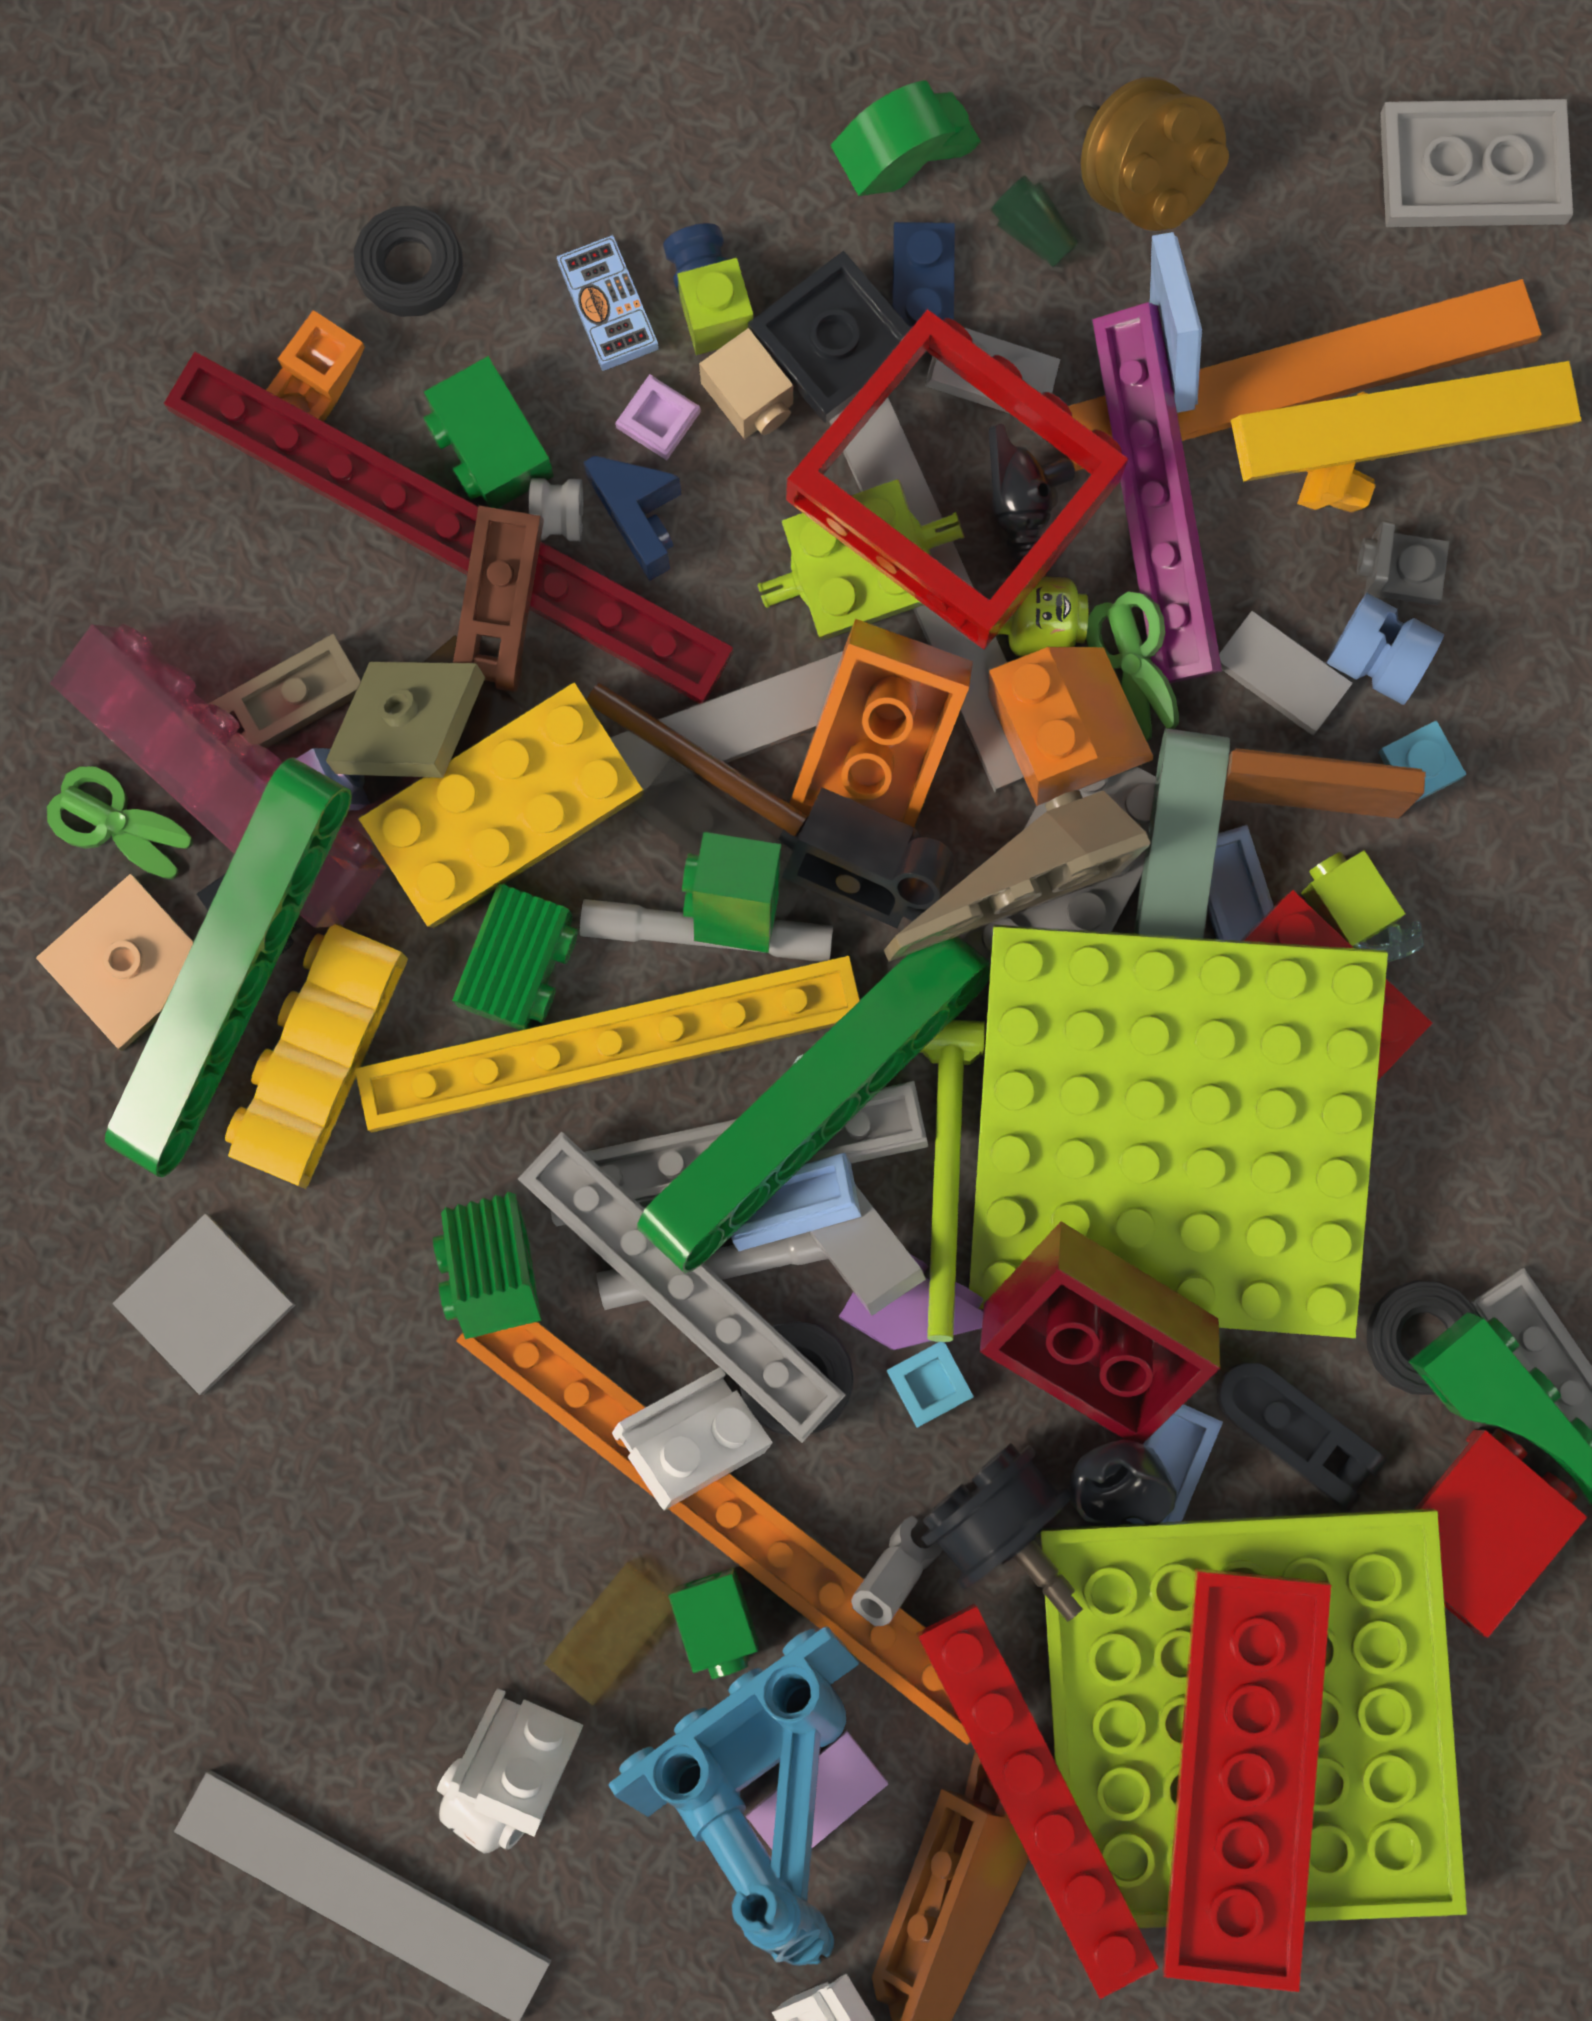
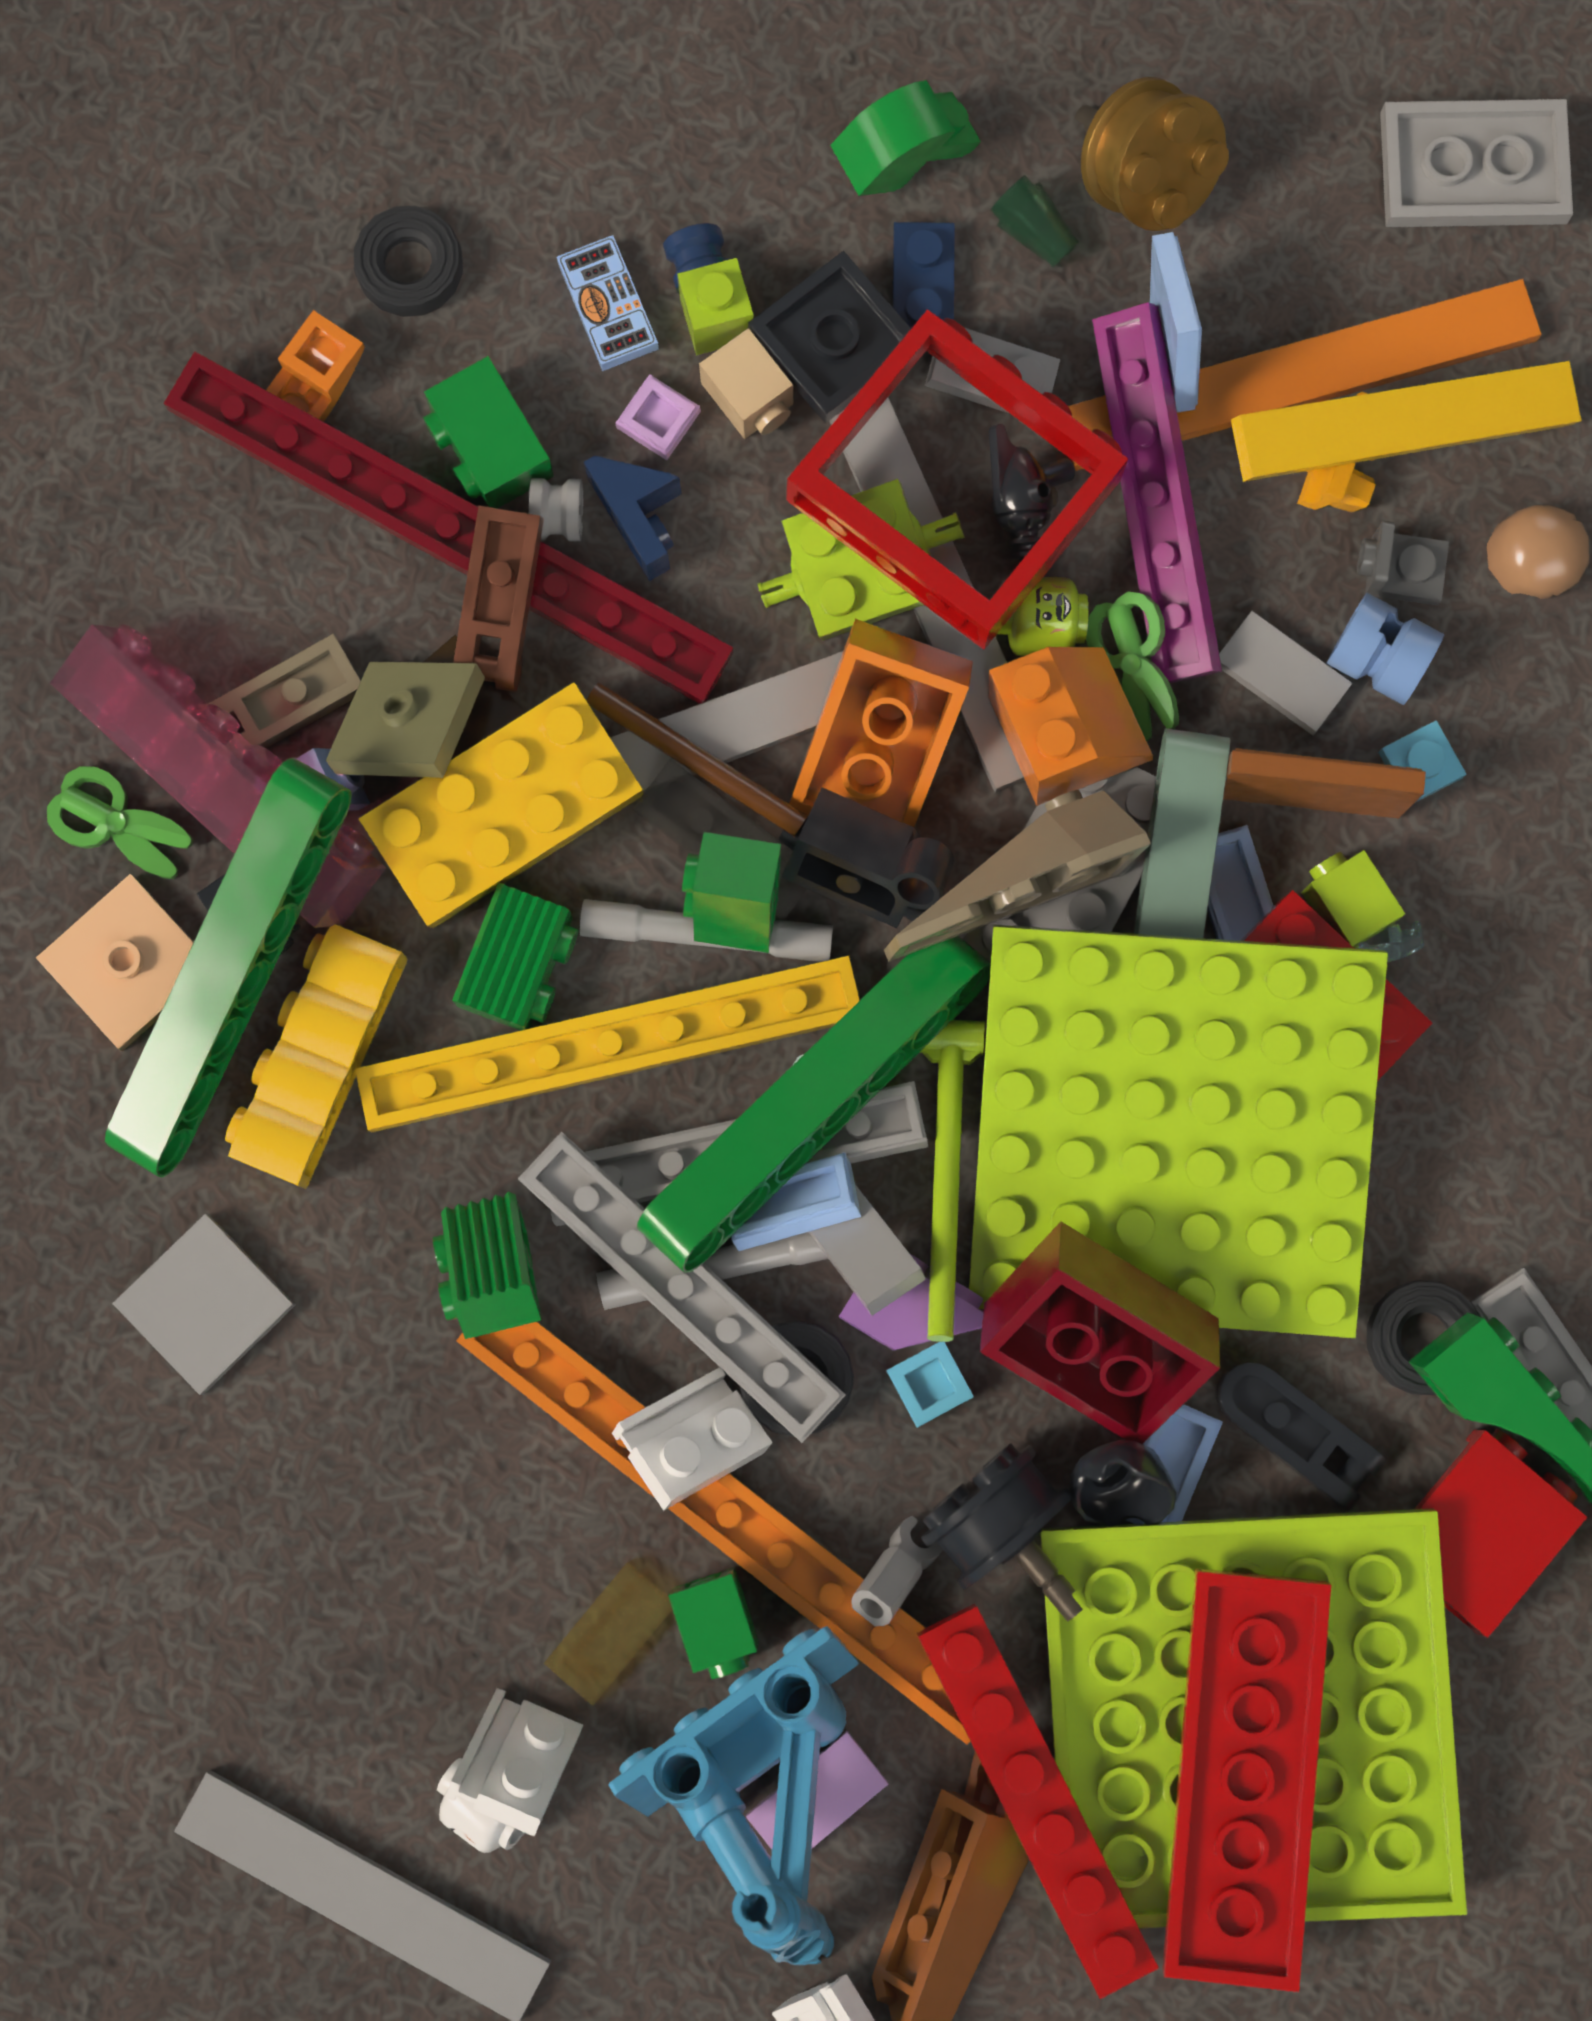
(1539, 551): none -> medium nougat hair

